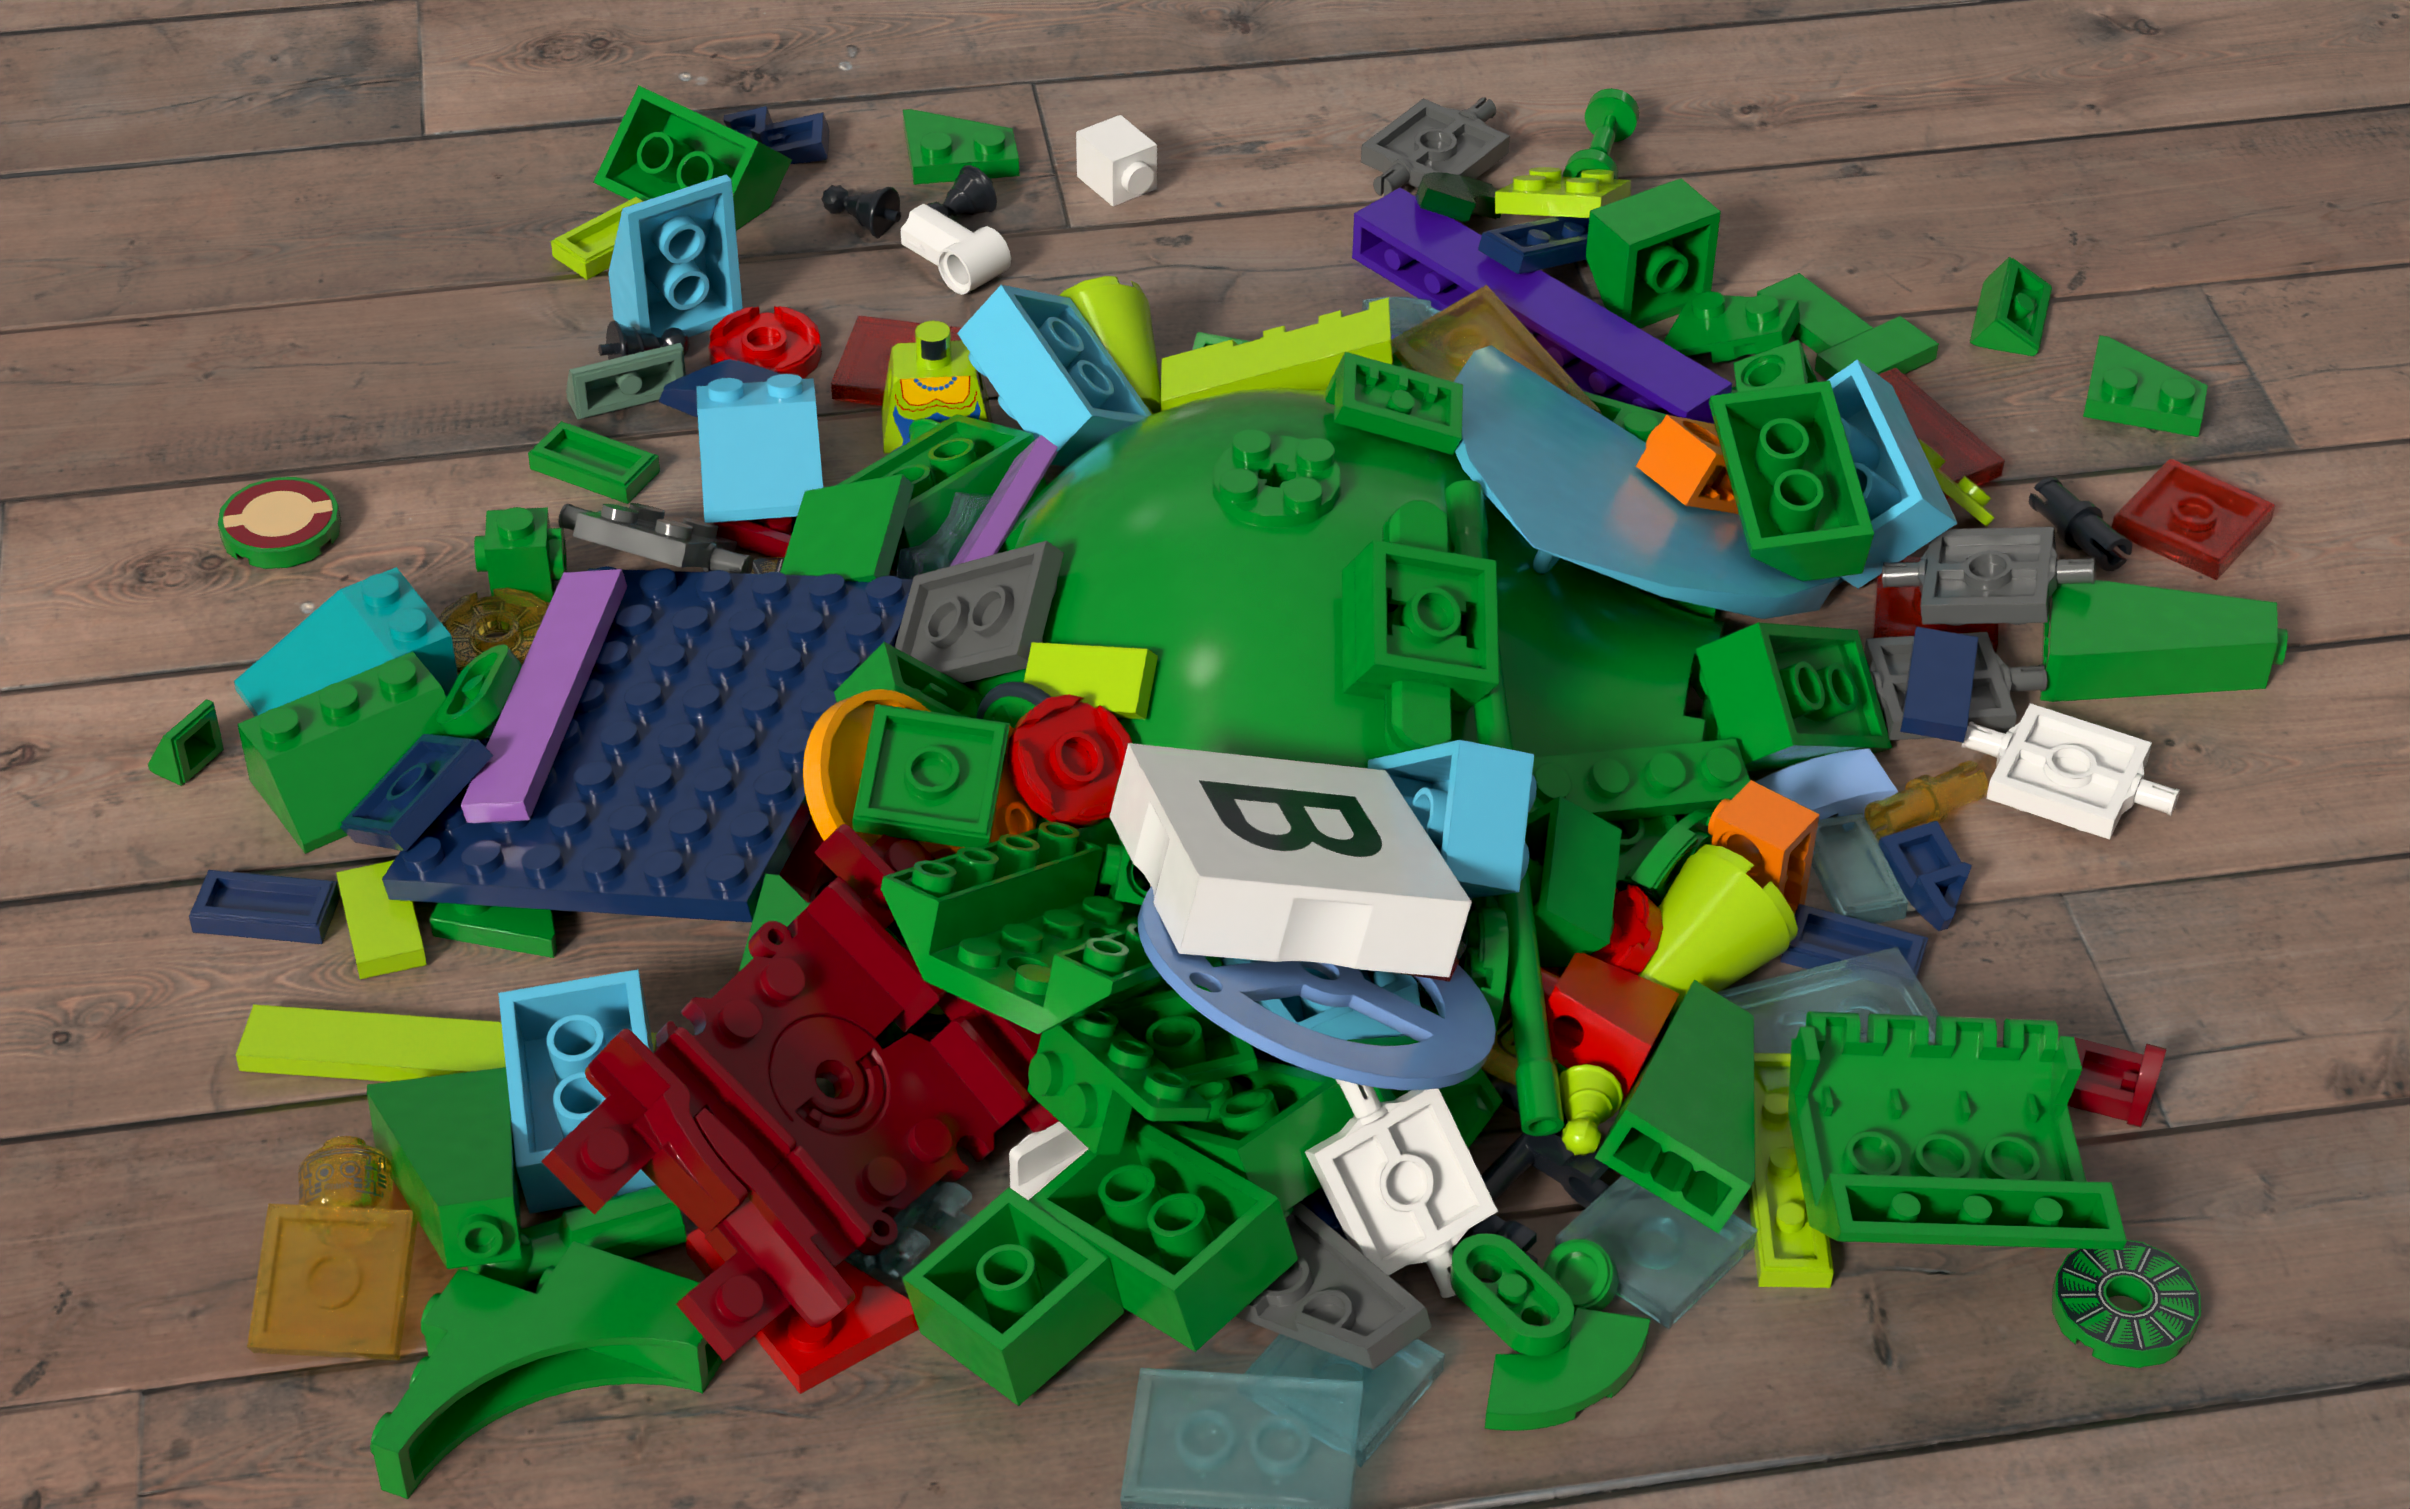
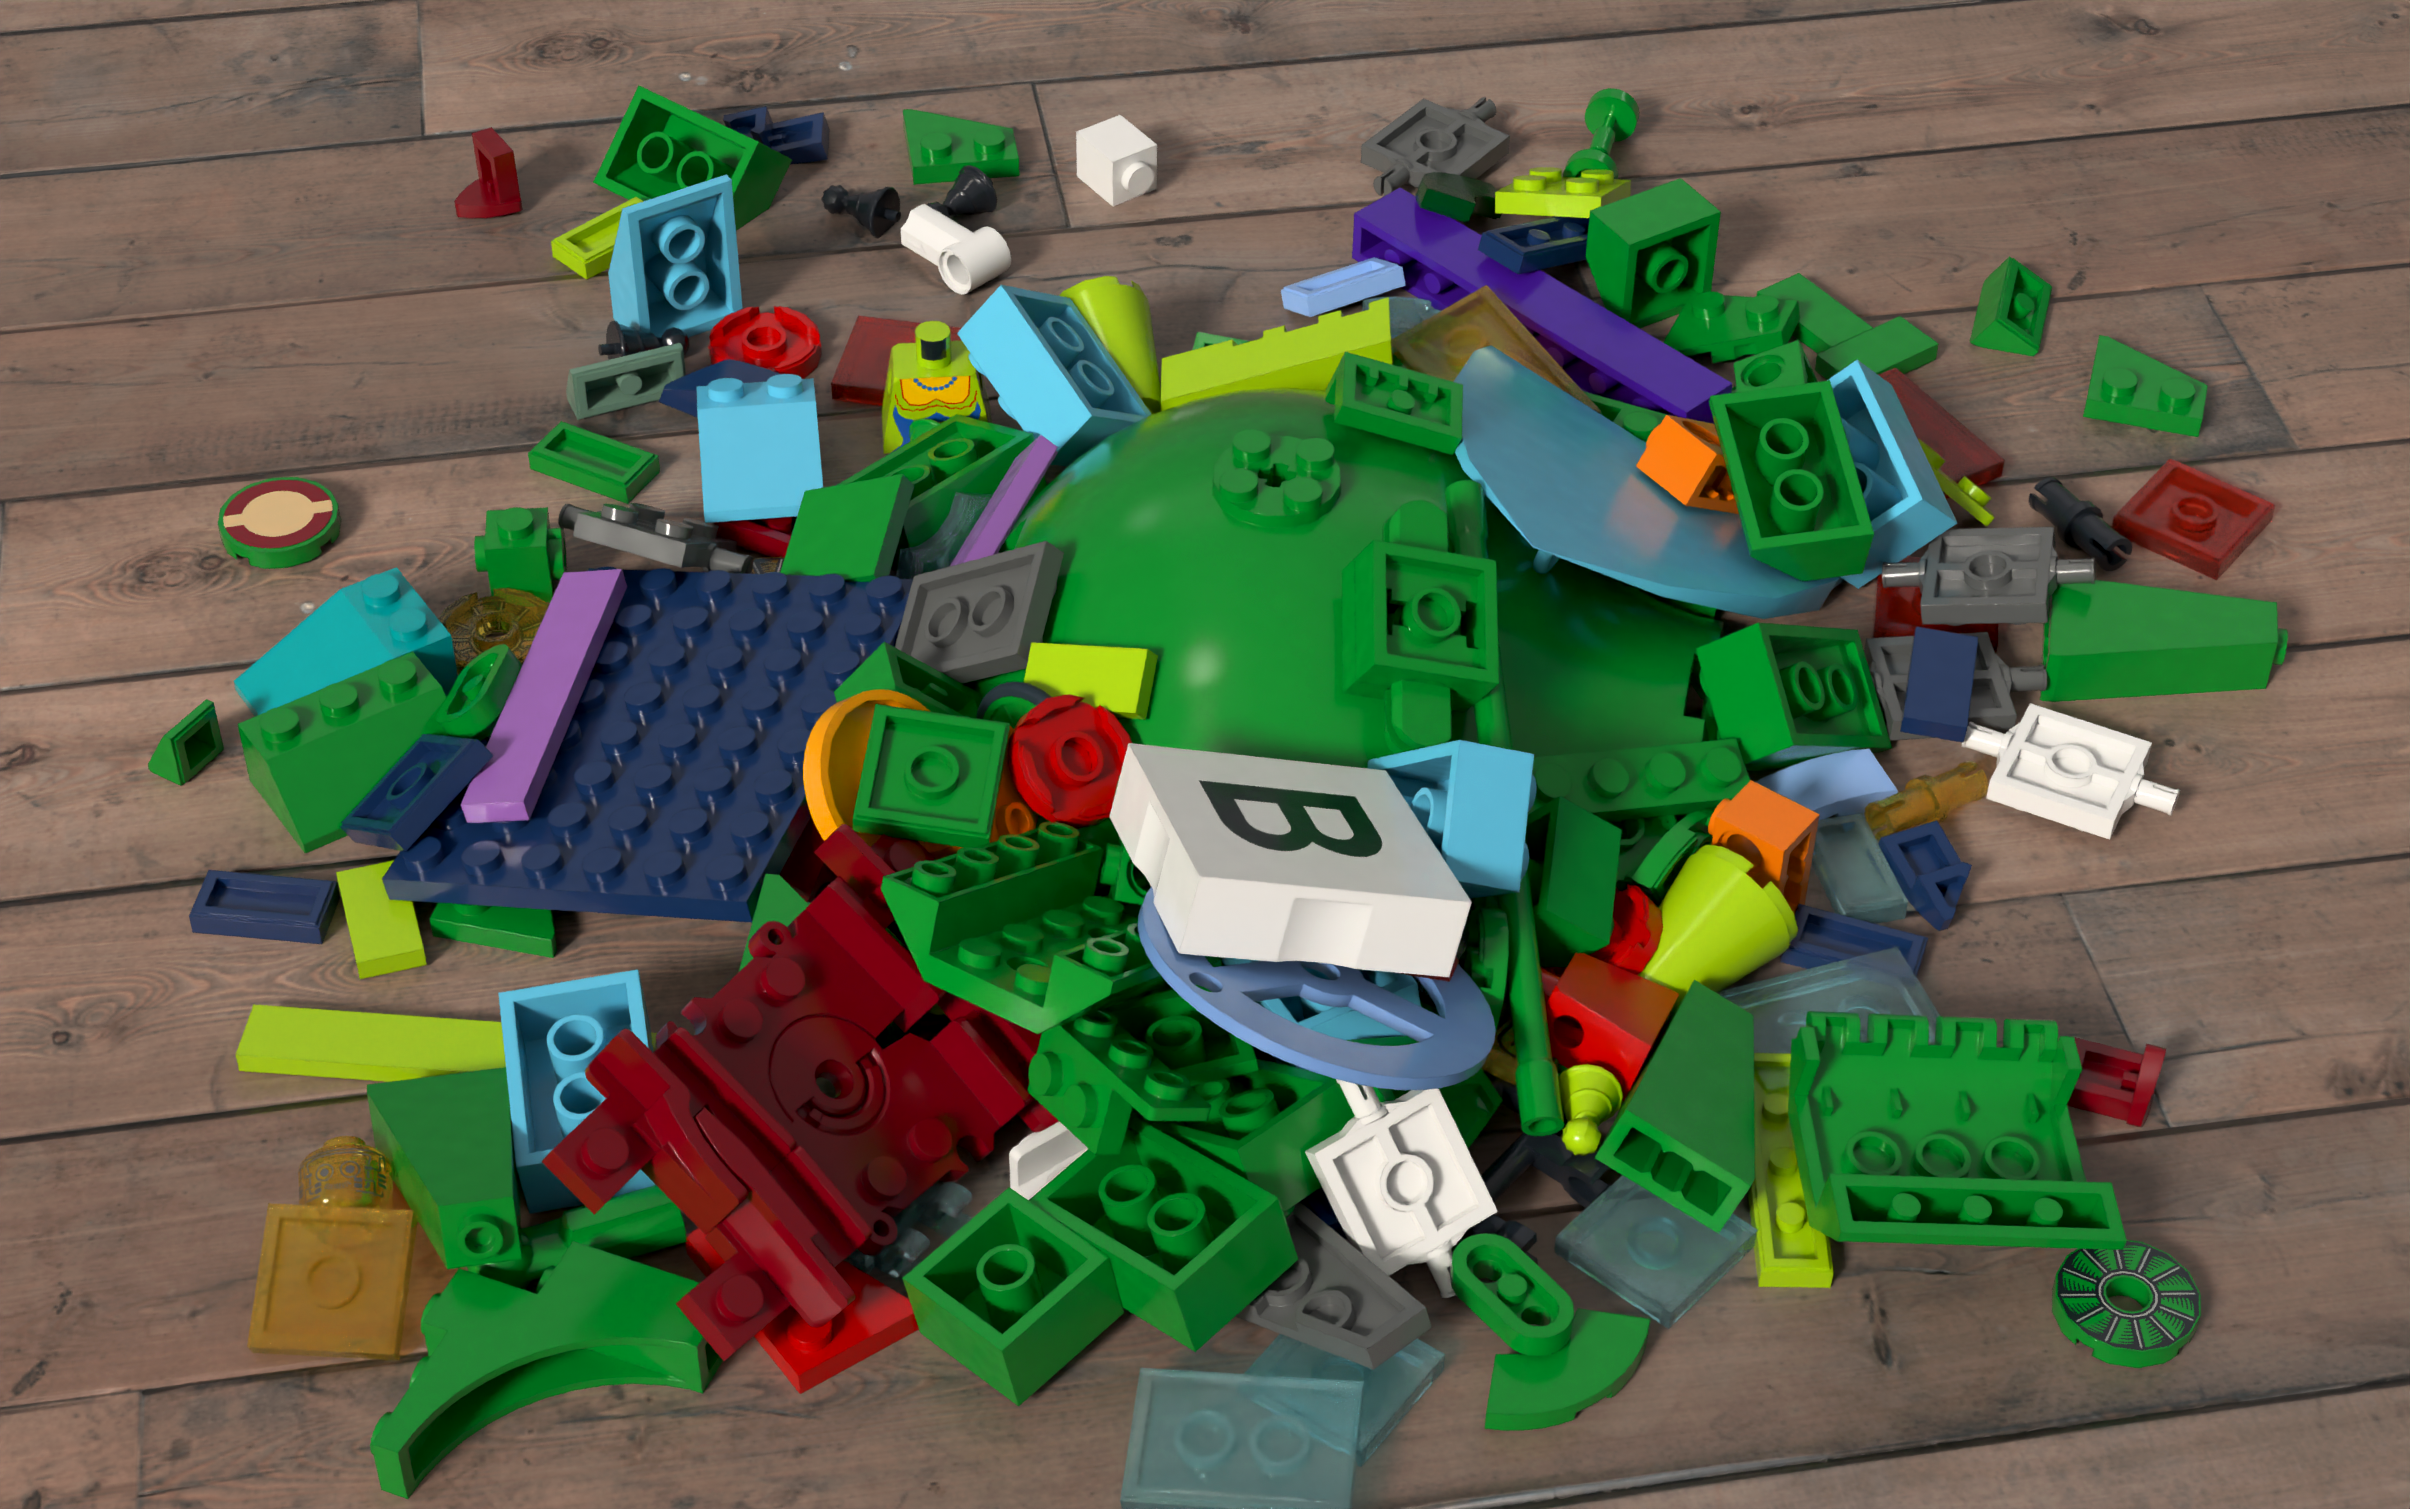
(497, 188): none -> dark red tile
(1342, 287): none -> light blue tile
(1584, 1273): green tile -> none

